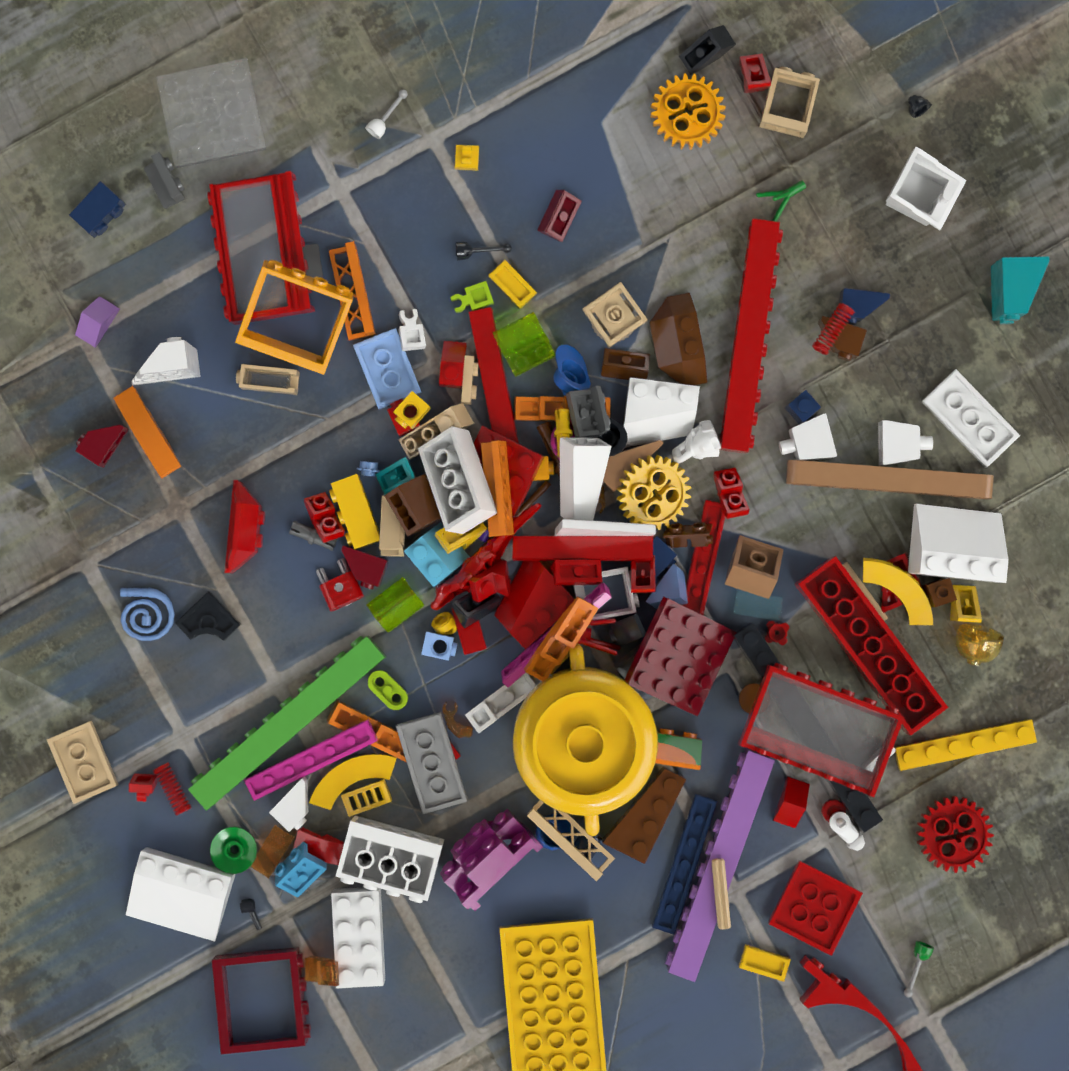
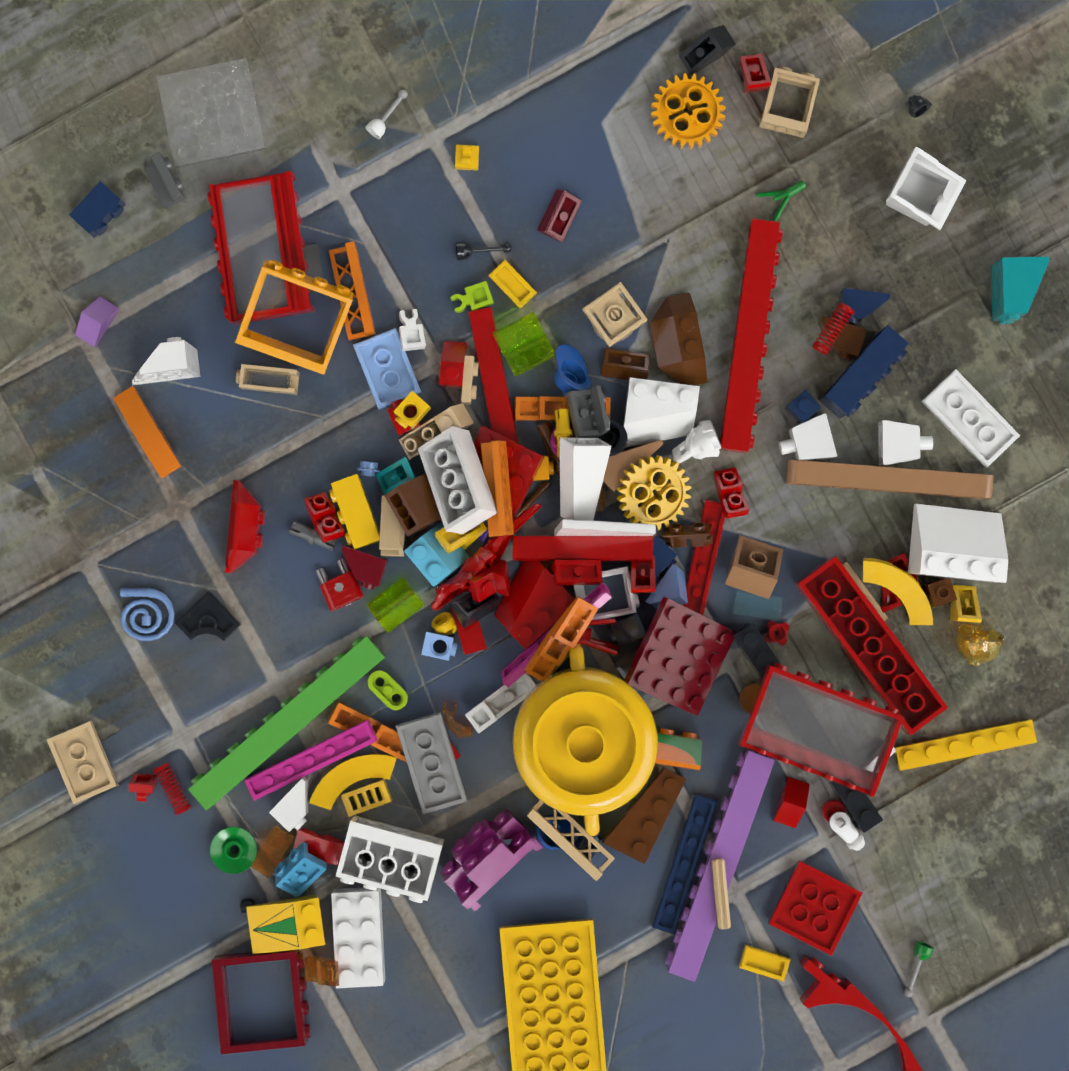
(100, 443): dark red slope -> none
(179, 893): white slope -> none
(285, 925): none -> yellow slope
(864, 371): none -> dark blue brick
(950, 813): red gear -> none

